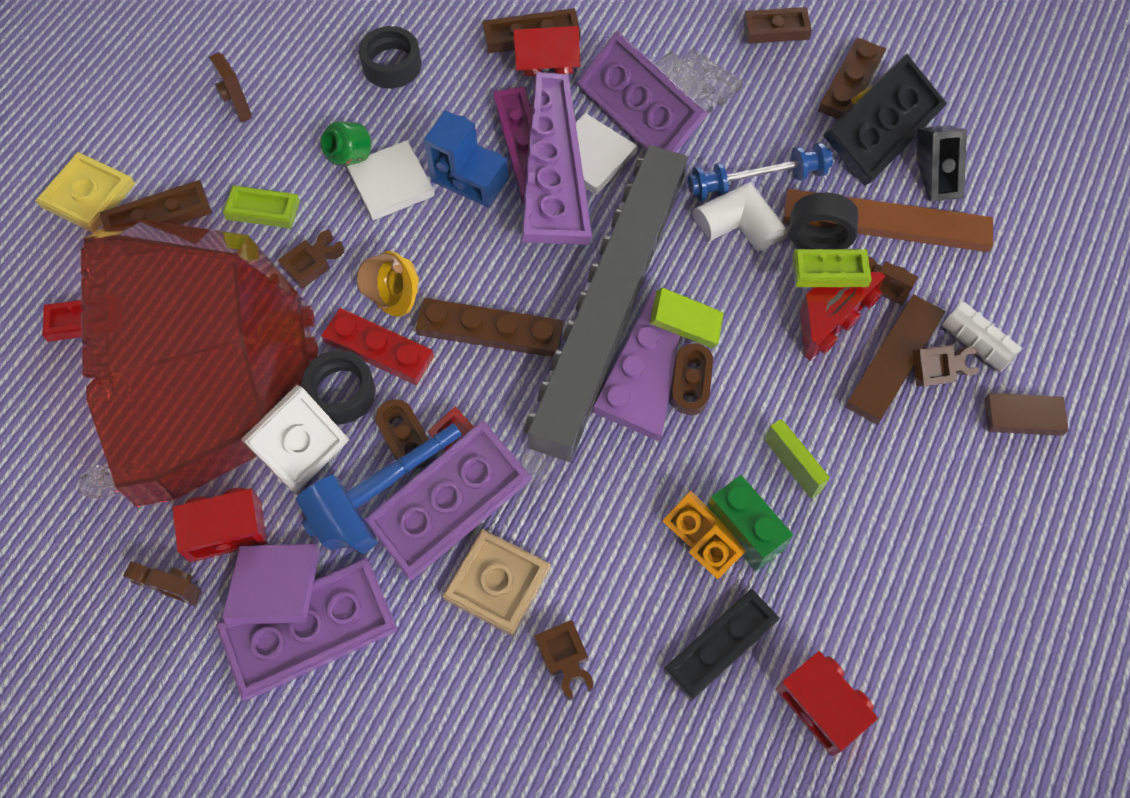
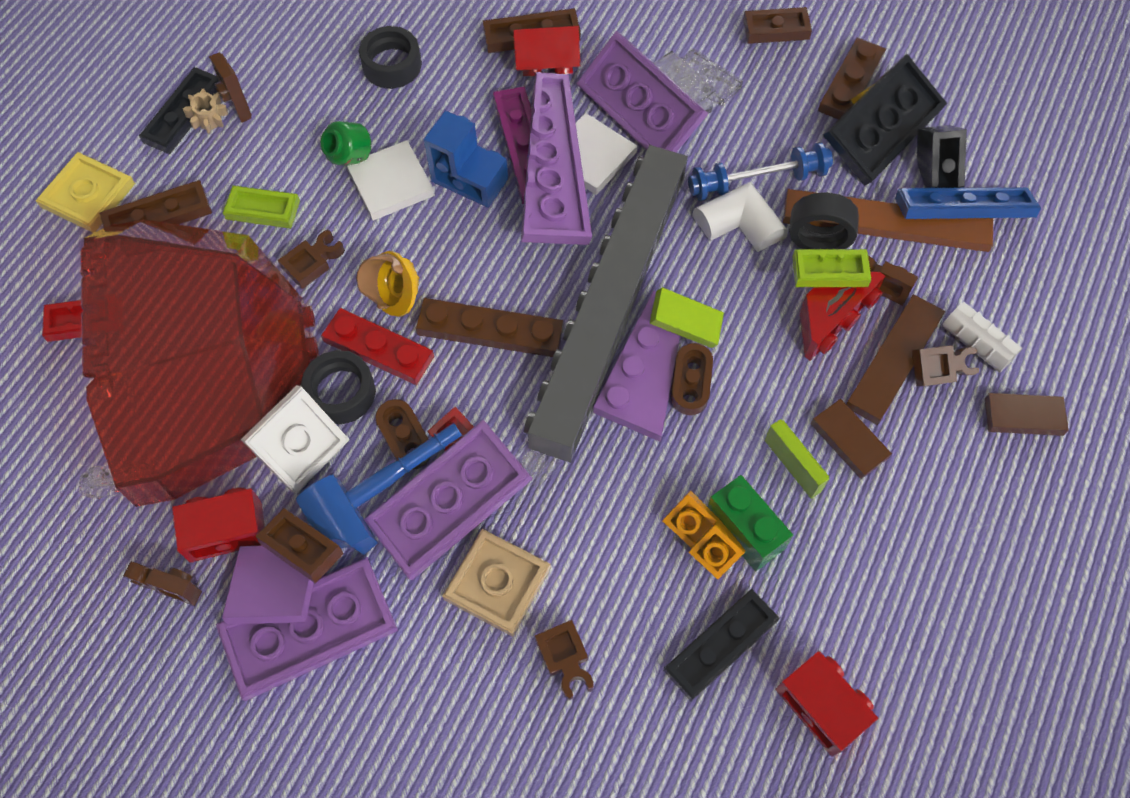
(170, 122): none -> black tile
(205, 111): none -> tan gear
(299, 545): none -> reddish brown plate
(851, 438): none -> reddish brown tile
(967, 203): none -> blue tile

